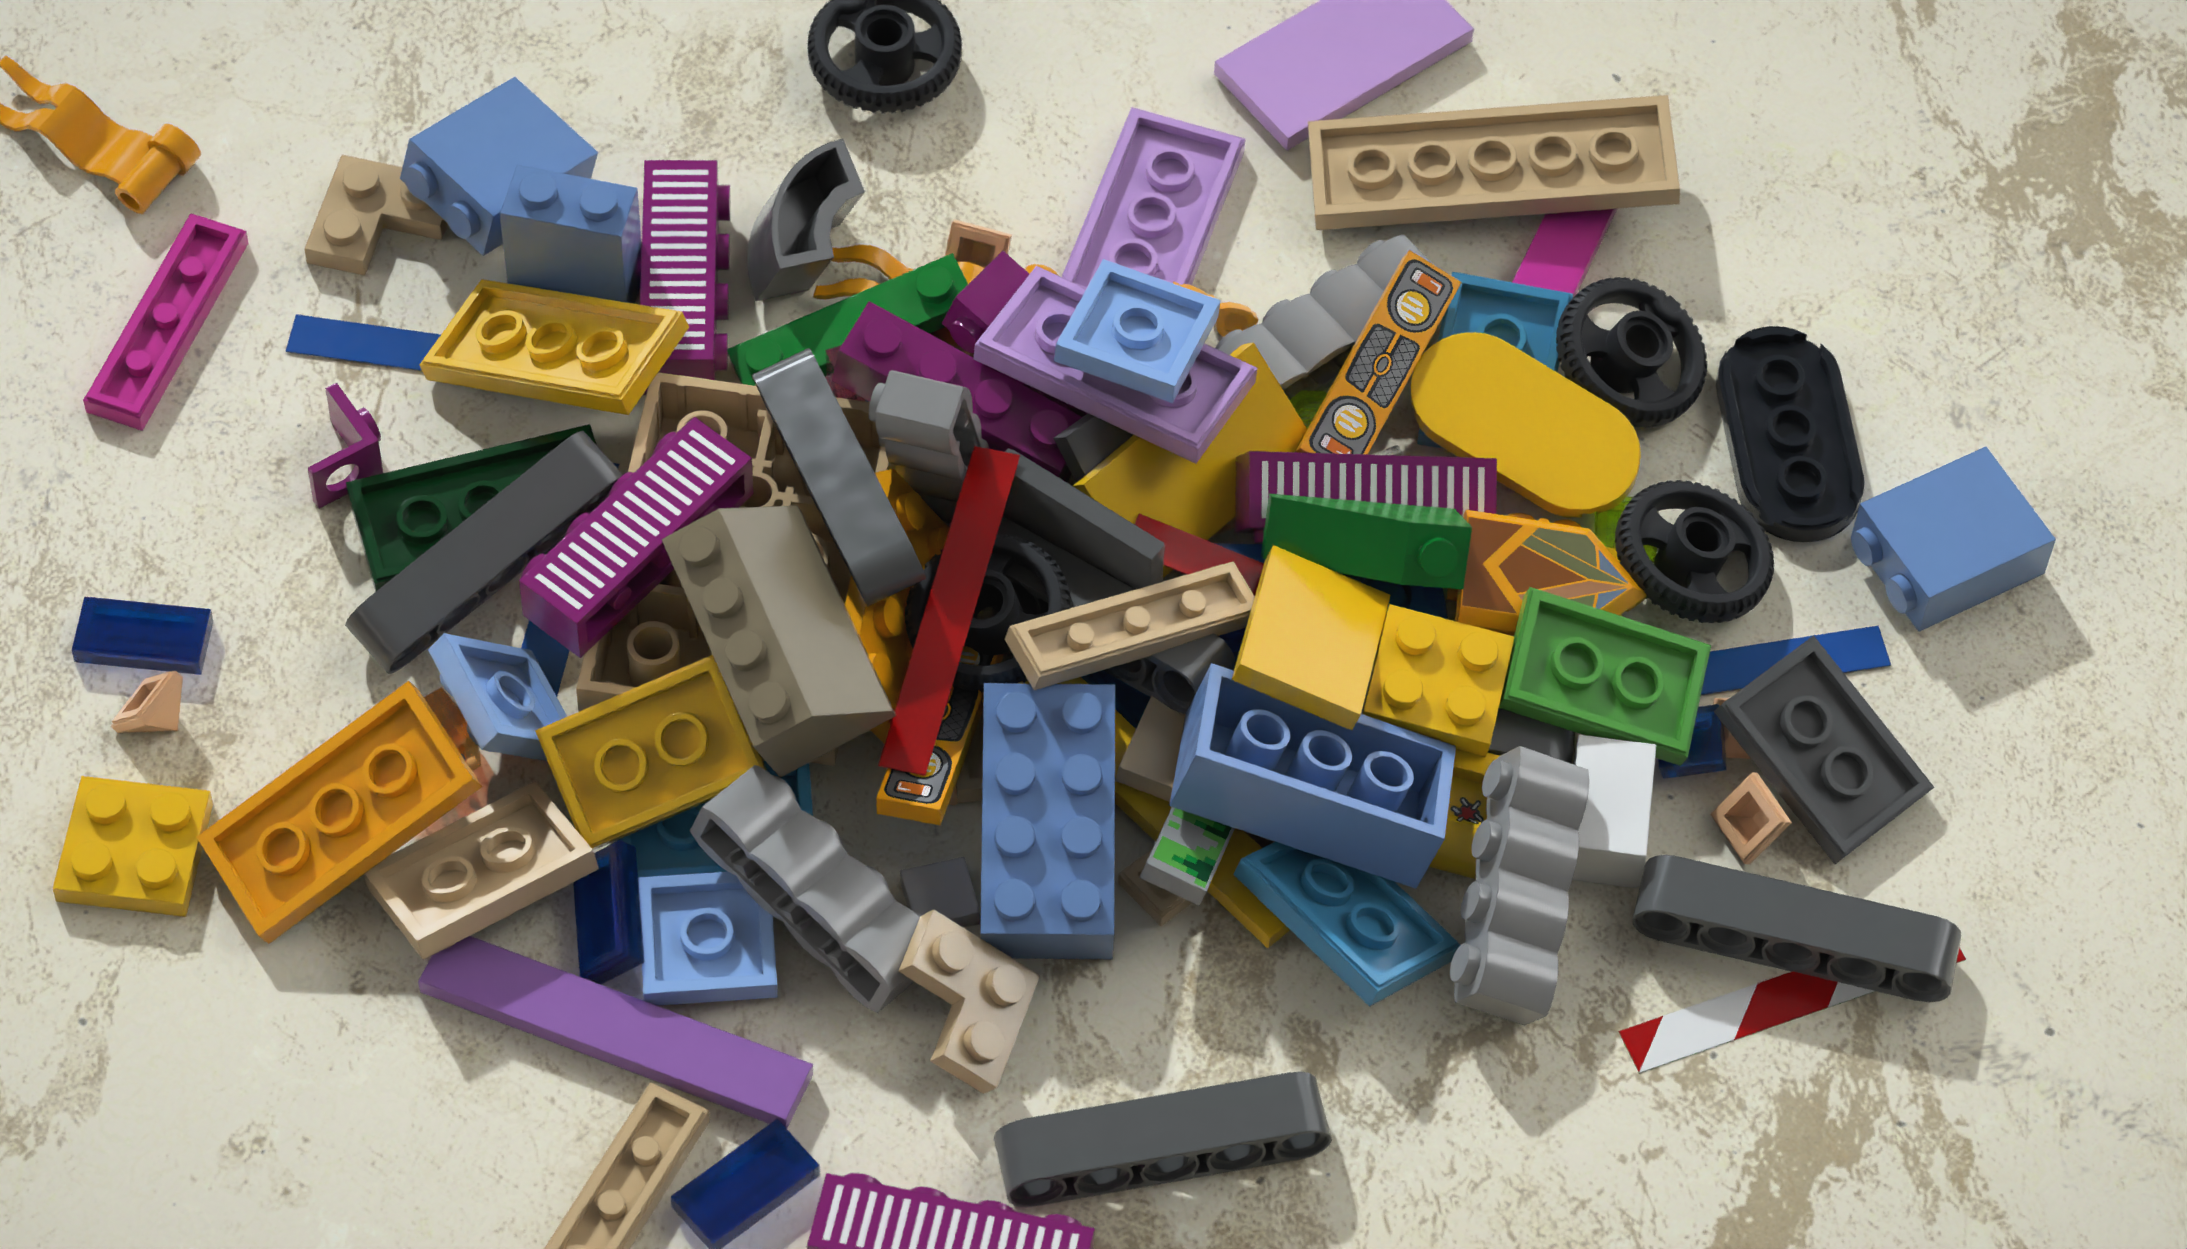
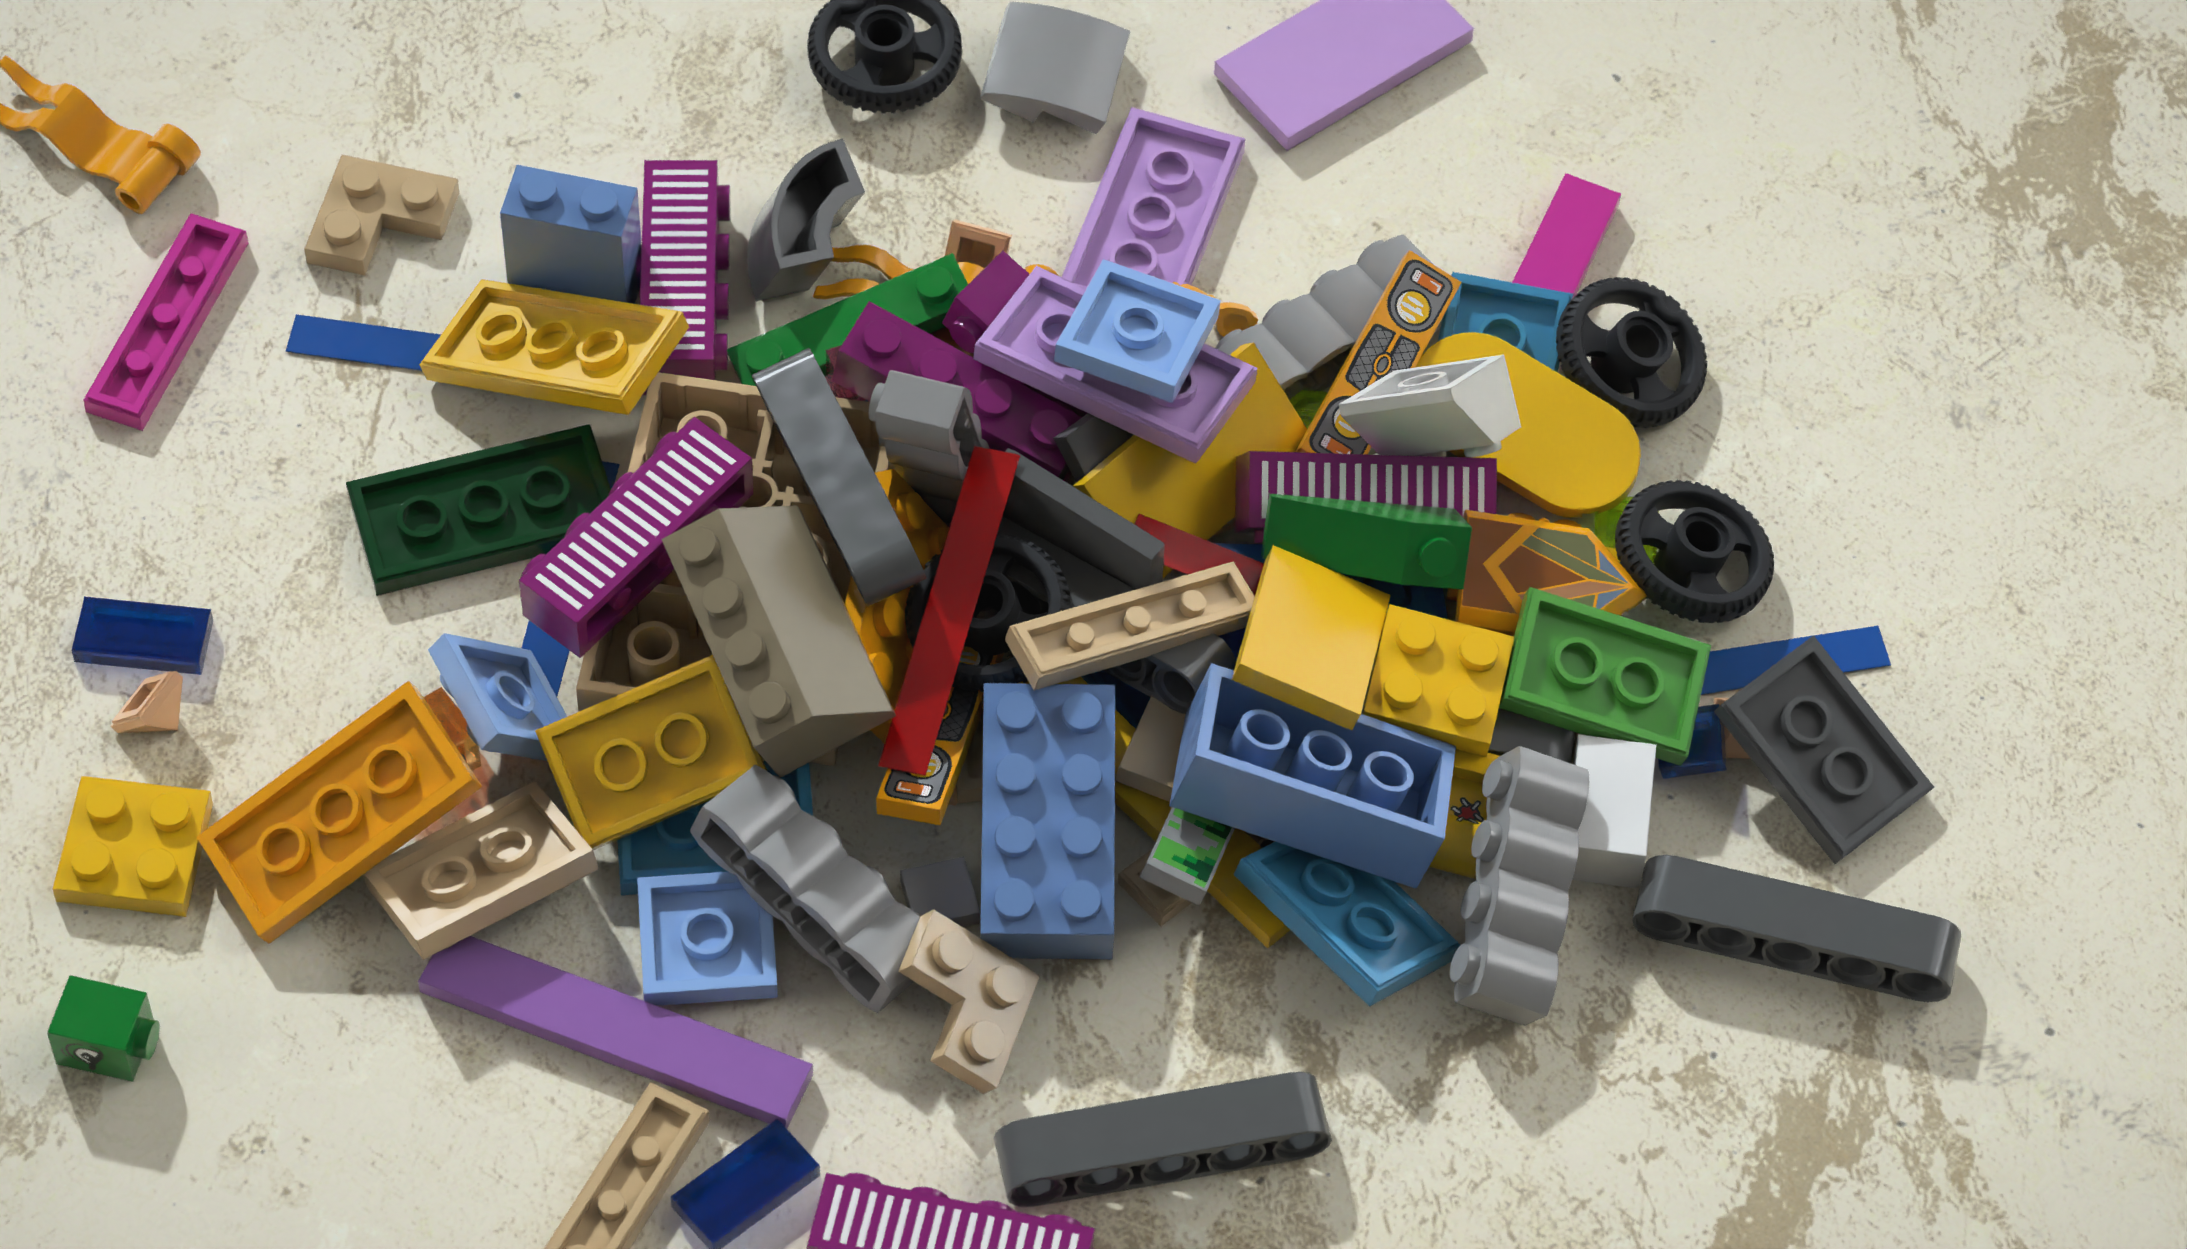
(103, 1028): none -> green brick
(363, 450): magenta bracket -> none
(471, 155): medium blue brick -> none
(483, 553): dark grey beam -> none
(609, 915): clear blue tile -> none
(1055, 64): none -> light grey slope
(1437, 409): none -> white slope
(1493, 162): tan plate -> none
(1734, 1017): sticker -> none
(1751, 818): light nougat slope -> none
(1790, 434): black tile -> none
(1951, 539): medium blue brick -> none

